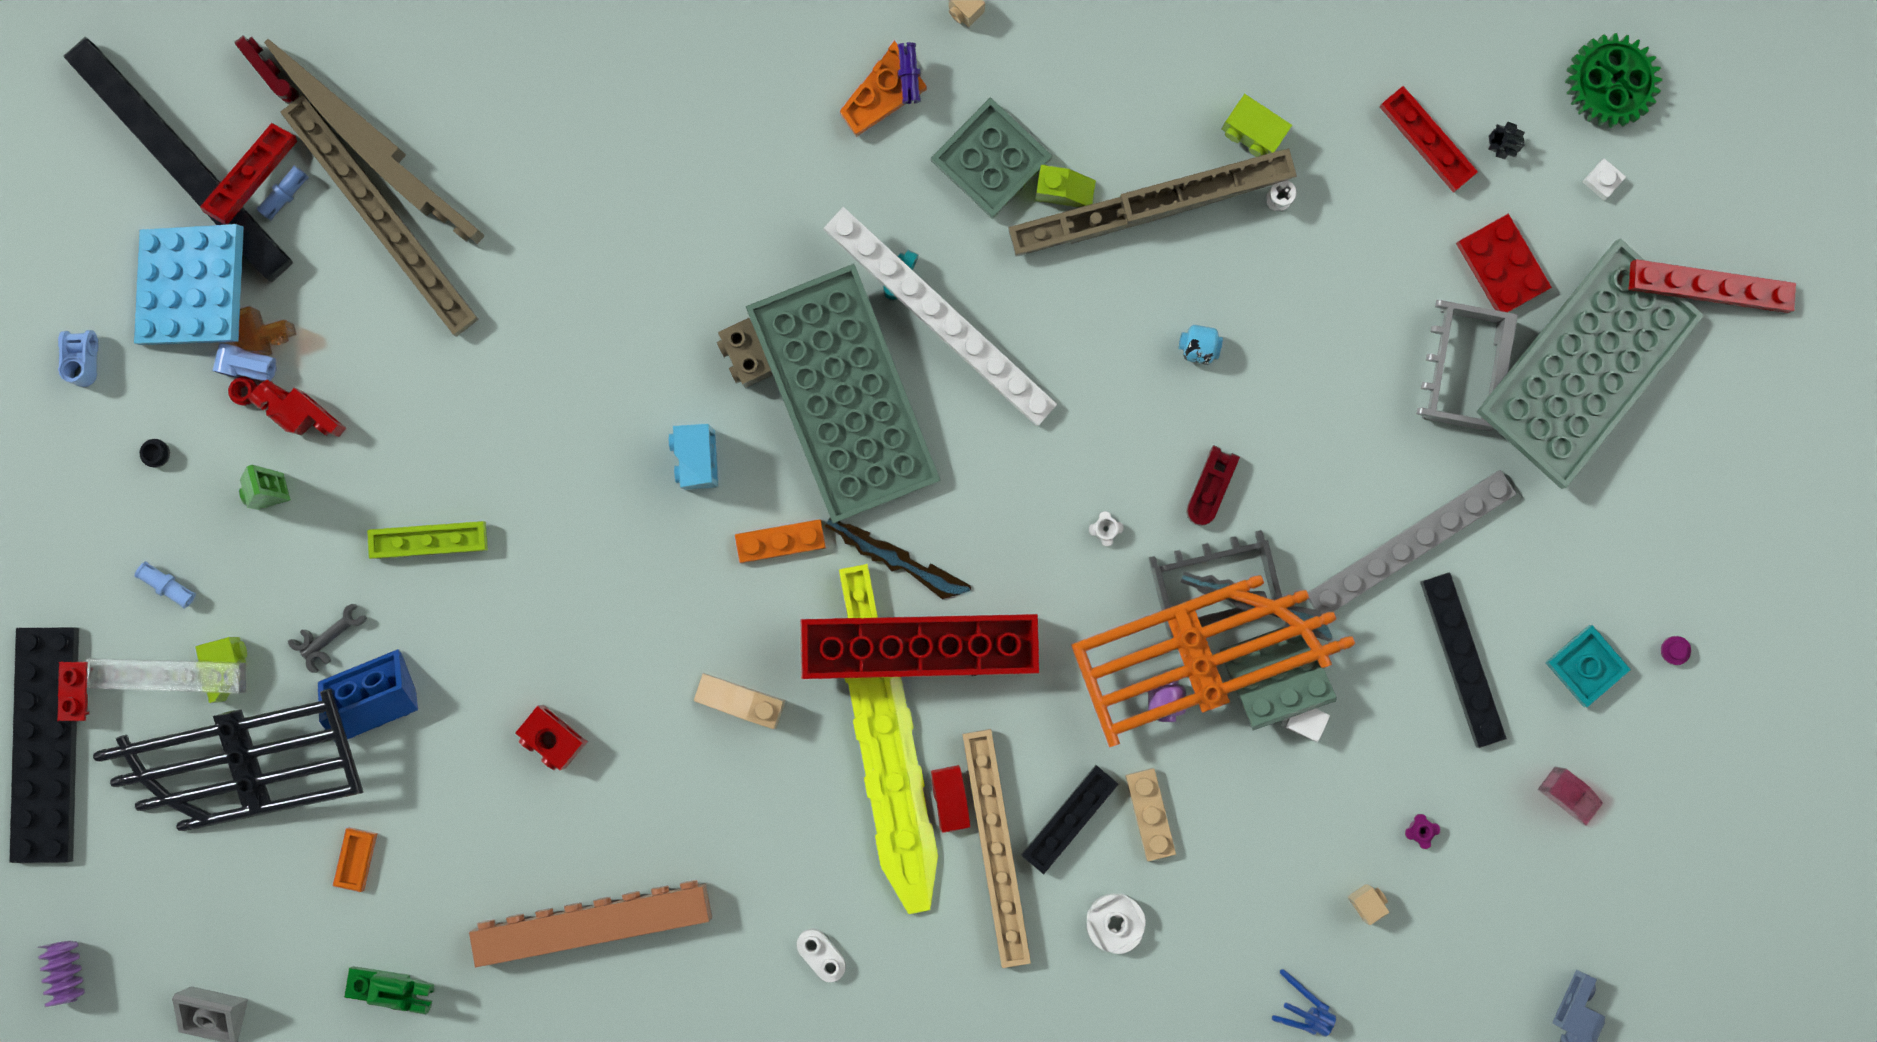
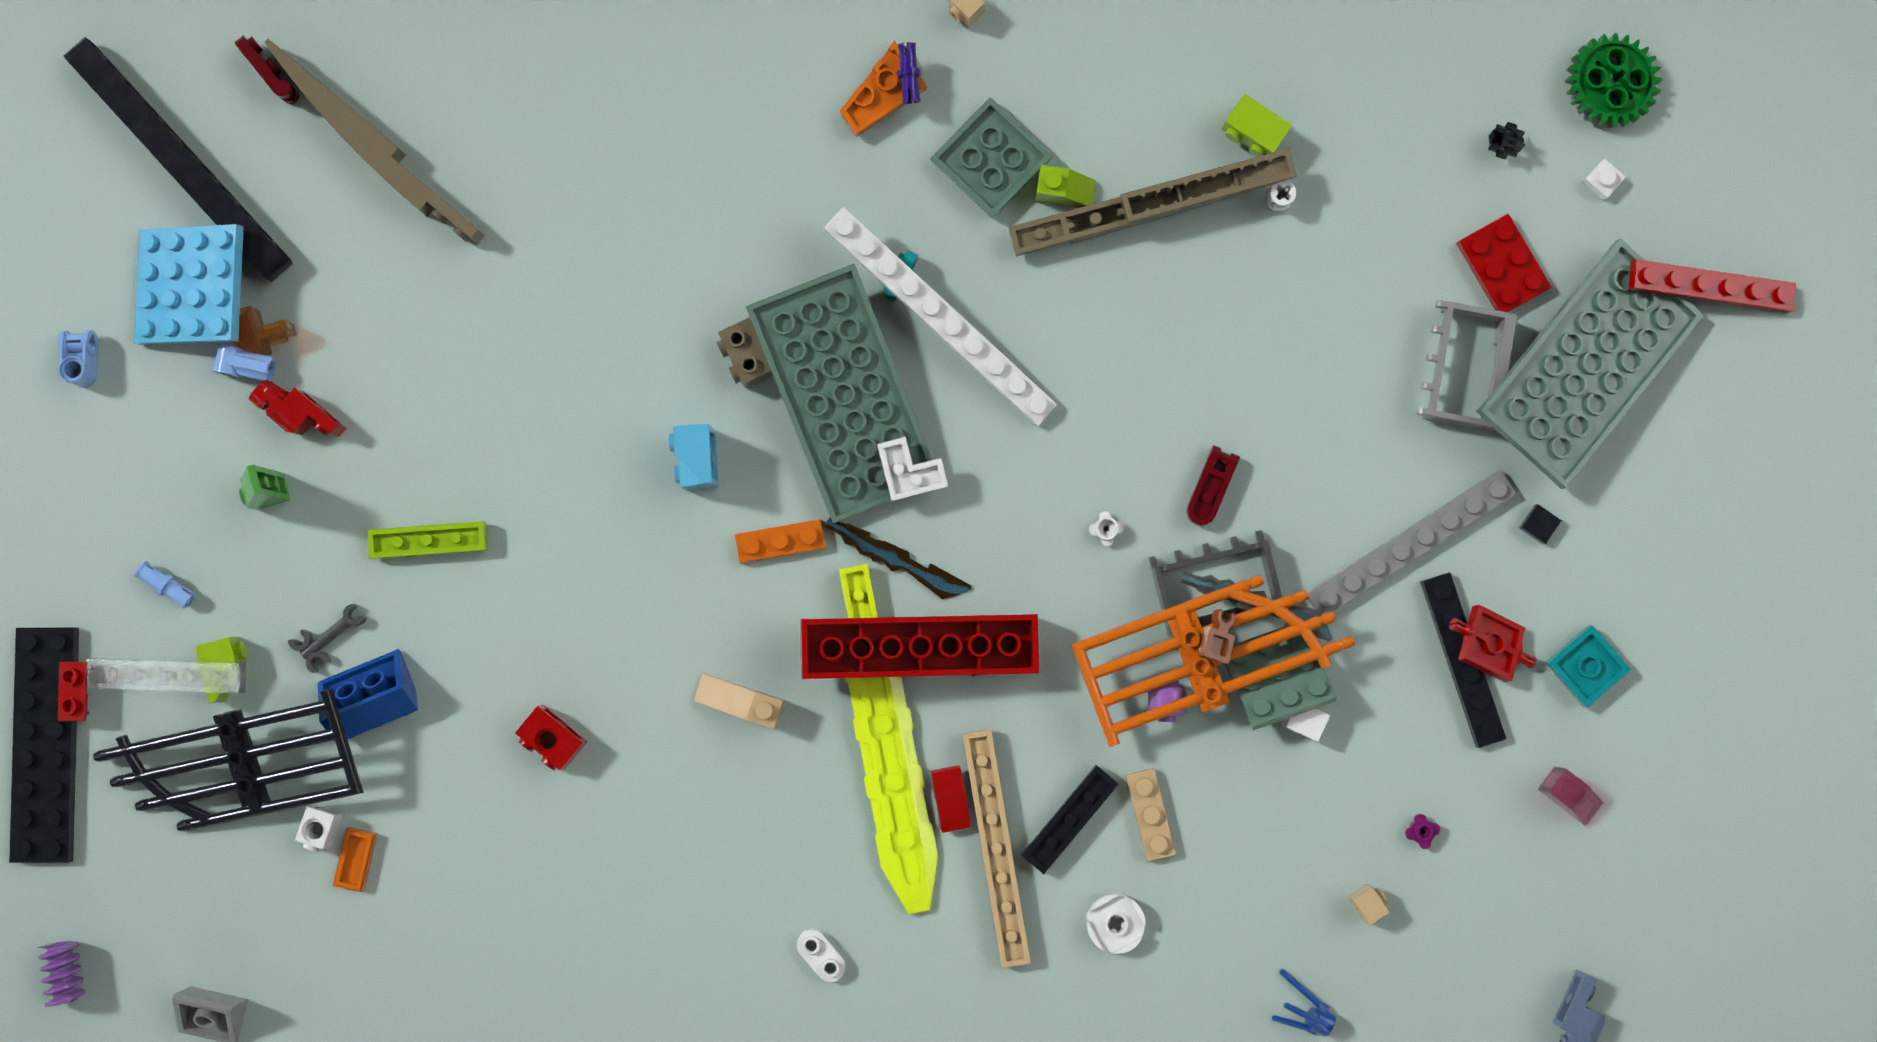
(154, 453): black plate -> none
(235, 389): red plate -> none
(248, 174): red plate -> none
(282, 192): medium blue pin -> none
(327, 818): none -> white brick
(379, 215): dark tan plate -> none
(388, 990): green plate -> none
(590, 924): nougat brick -> none
(904, 477): none -> white plate
(1200, 344): medium azure head -> none
(1216, 641): none -> dark orange plate
(1428, 139): red plate -> none
(1492, 643): none -> red plate
(1540, 524): none -> black tile
(1676, 650): magenta plate -> none

